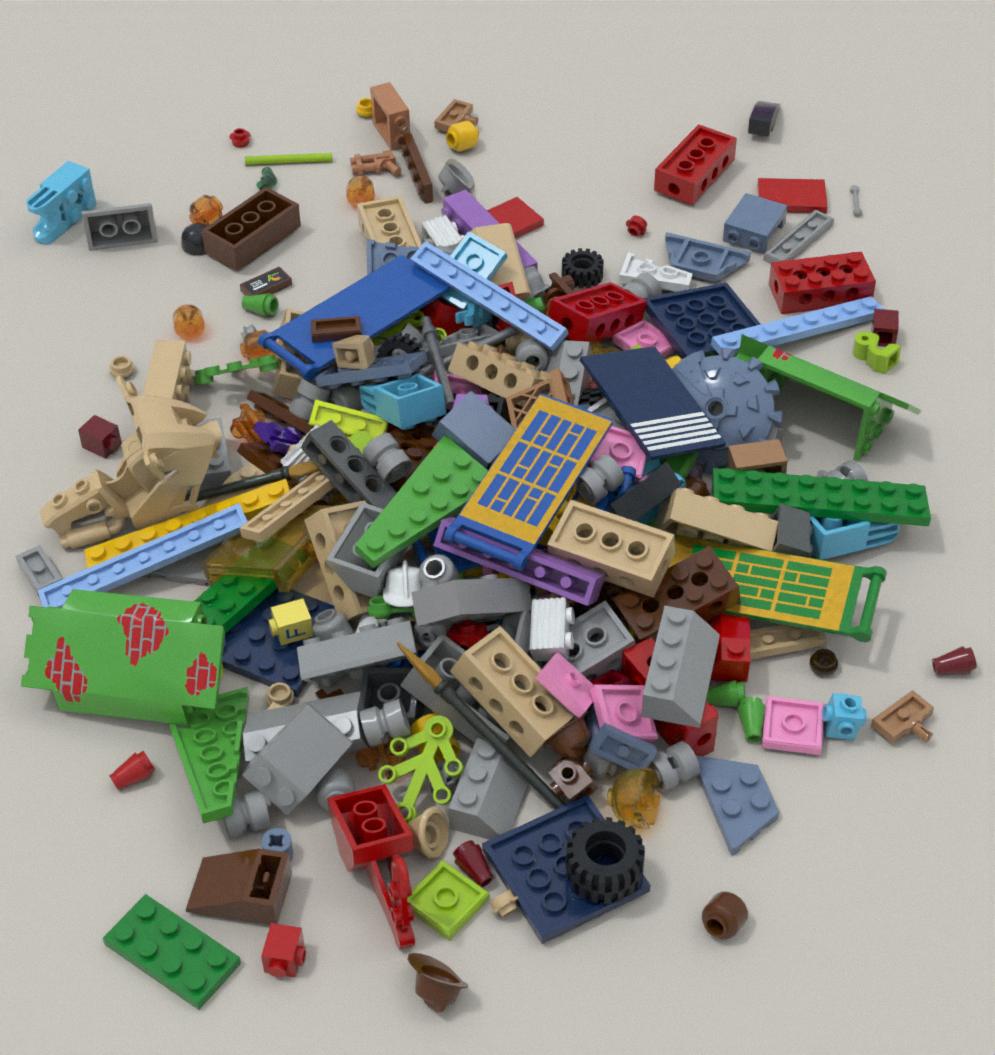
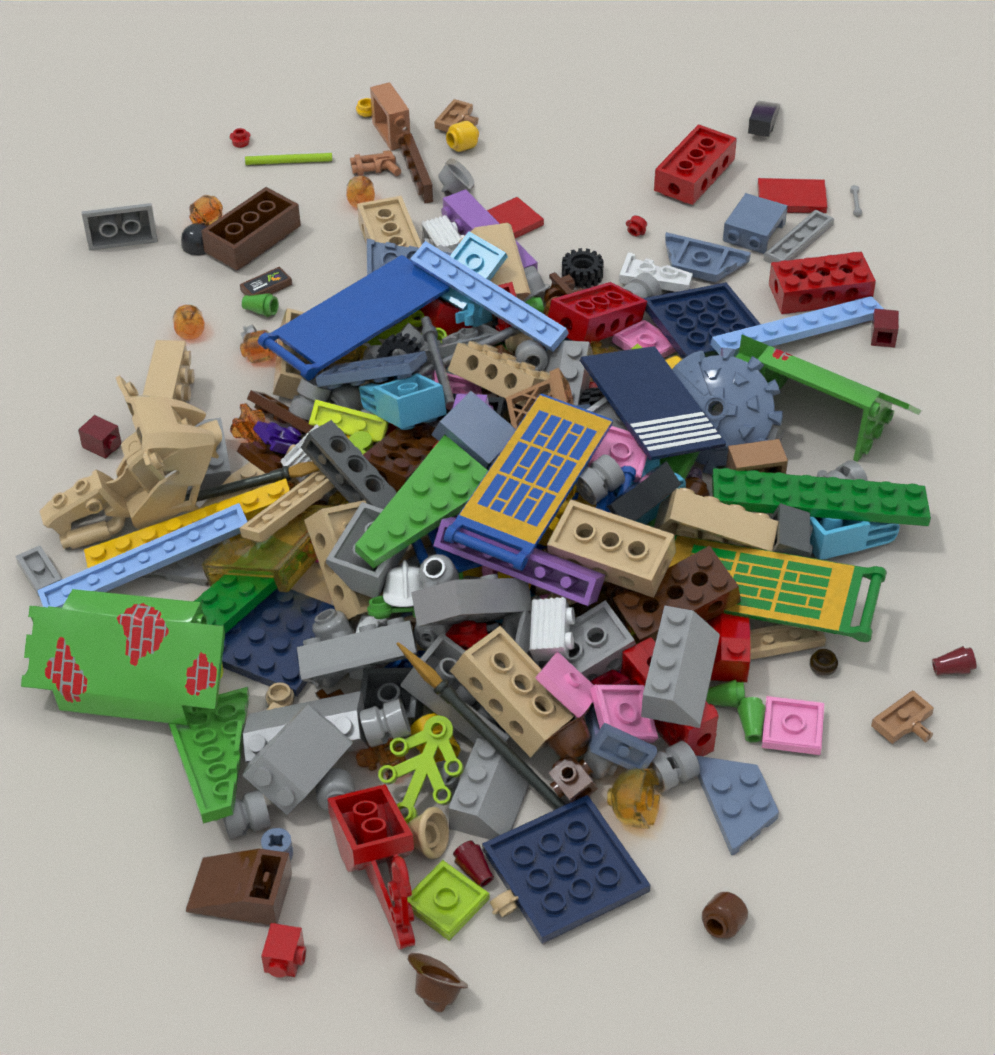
(61, 201): medium azure brick -> none
(121, 366): tan plate -> none
(133, 770): red cone -> none
(172, 951): green plate -> none
(264, 363): bright green plant -> none
(268, 180): clear green arm -> none
(291, 622): light yellow brick -> none
(335, 328): reddish brown tile -> none
(354, 352): tan slope -> none
(386, 456): light grey wheel -> none
(605, 881): black tyre -> none
(843, 716): medium azure brick -> none
(880, 359): lime leg -> none

